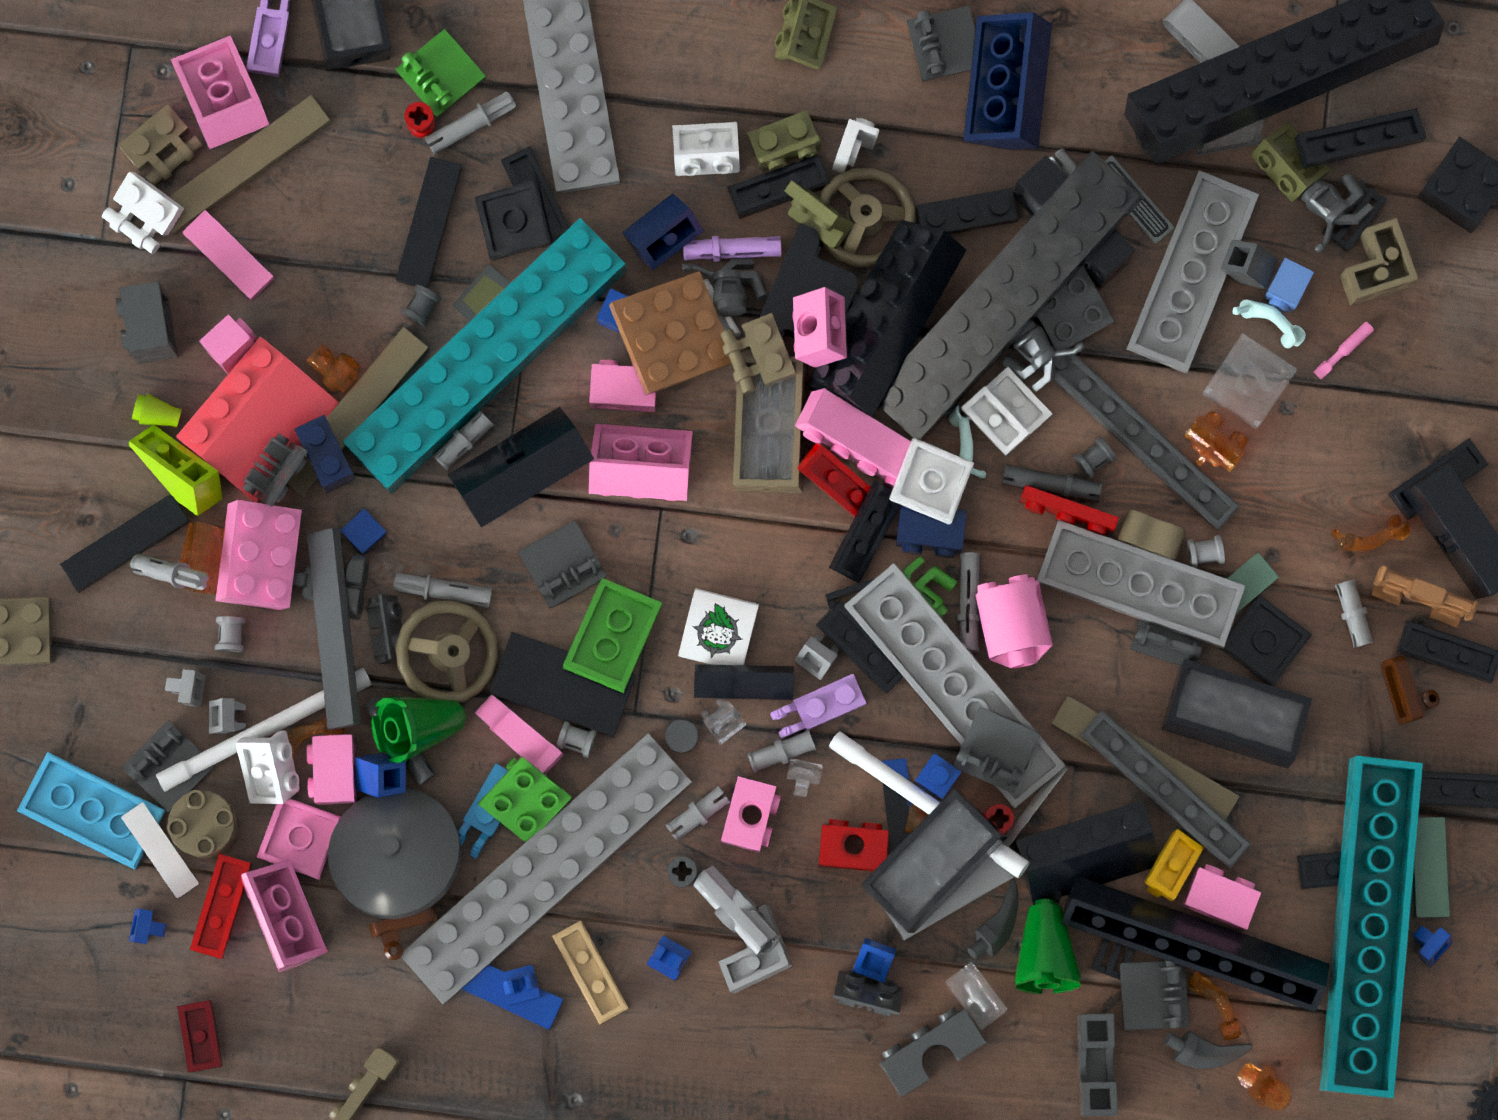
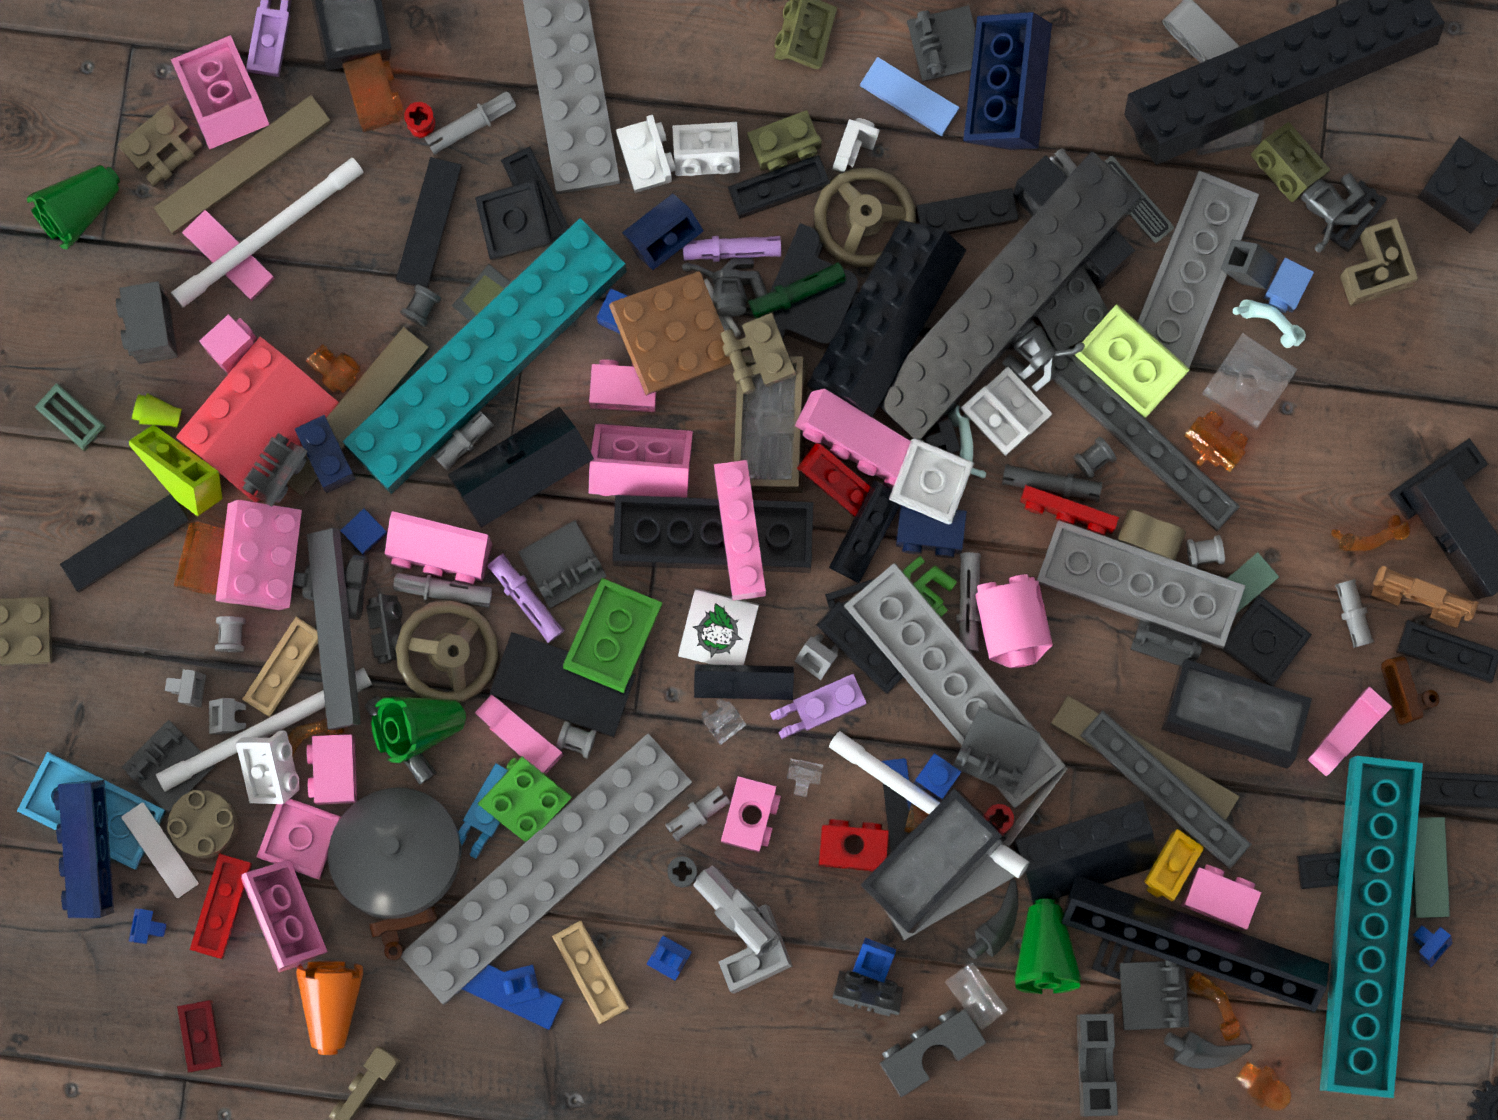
(74, 203): none -> green cone
(85, 849): none -> dark blue slope
(90, 436): none -> sand green tile
(149, 205): white plate -> none
(177, 574): light grey axle -> none
(199, 283): none -> white piece
(282, 667): none -> tan tile
(329, 1002): none -> orange cone
(371, 92): none -> clear orange brick
(379, 776): blue brick -> none
(437, 548): none -> bright pink slope
(440, 72): bright green hinge -> none
(529, 603): none -> lavender pin
(645, 155): none -> white bracket
(681, 736): dark grey tile -> none
(690, 533): none -> black brick
(739, 530): none -> bright pink brick
(781, 751): light grey pin -> none
(798, 290): none -> dark green pin
(817, 214): olive bracket -> none
(819, 327): bright pink brick -> none
(909, 96): none -> light blue tile
(945, 438): none -> black tile
(1131, 361): none -> yellowish green tile
(1345, 349): bright pink piece -> none
(1349, 730): none -> bright pink leg
(1360, 138): black plate -> none

